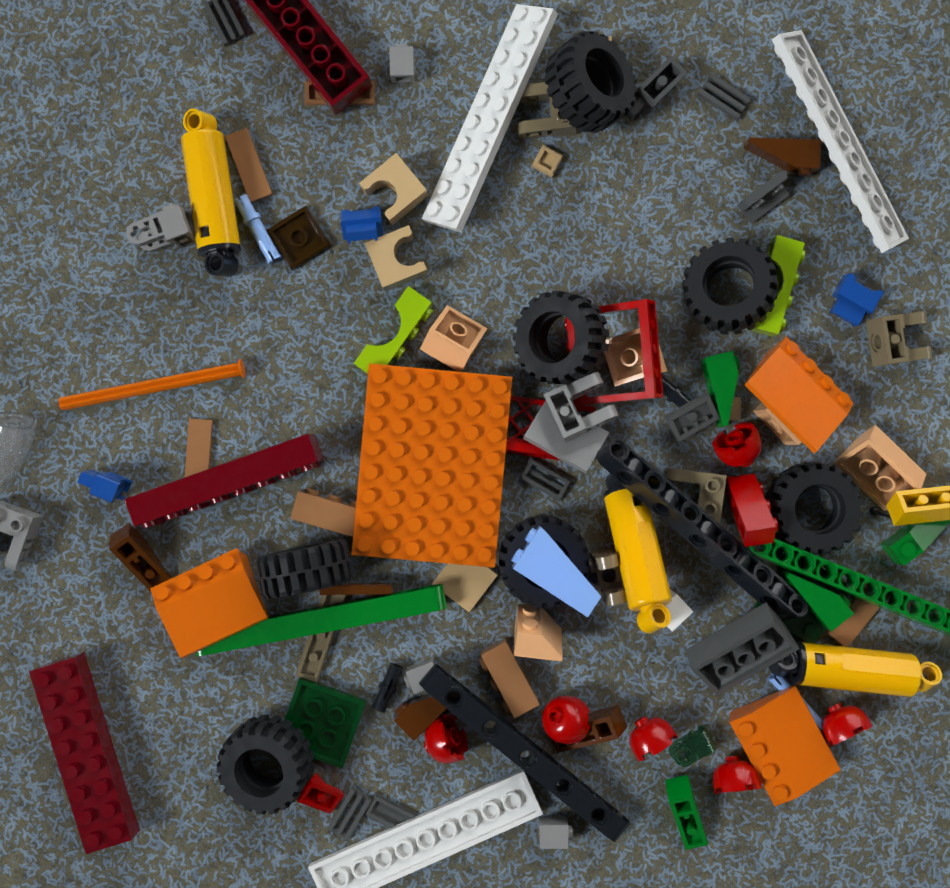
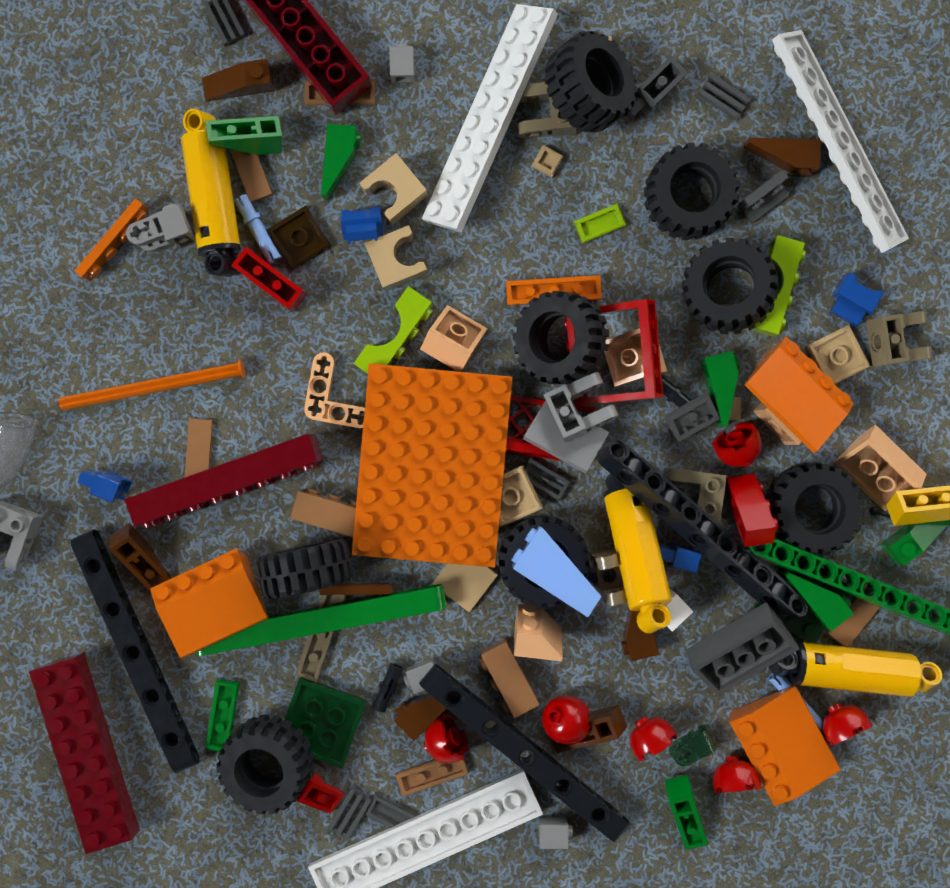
(106, 247): none -> orange plate
(142, 669): none -> black beam
(222, 713): none -> green tile
(239, 81): none -> reddish brown slope
(247, 135): none -> green slope
(269, 279): none -> red brick
(327, 406): none -> light nougat beam
(340, 152): none -> green slope
(429, 775): none -> medium nougat tile
(517, 497): none -> tan tile
(523, 291): none -> orange plate
(599, 223): none -> lime tile
(636, 642): none -> reddish brown slope
(681, 557): none -> blue piece
(713, 170): none -> black tyre
(838, 354): none -> tan tile

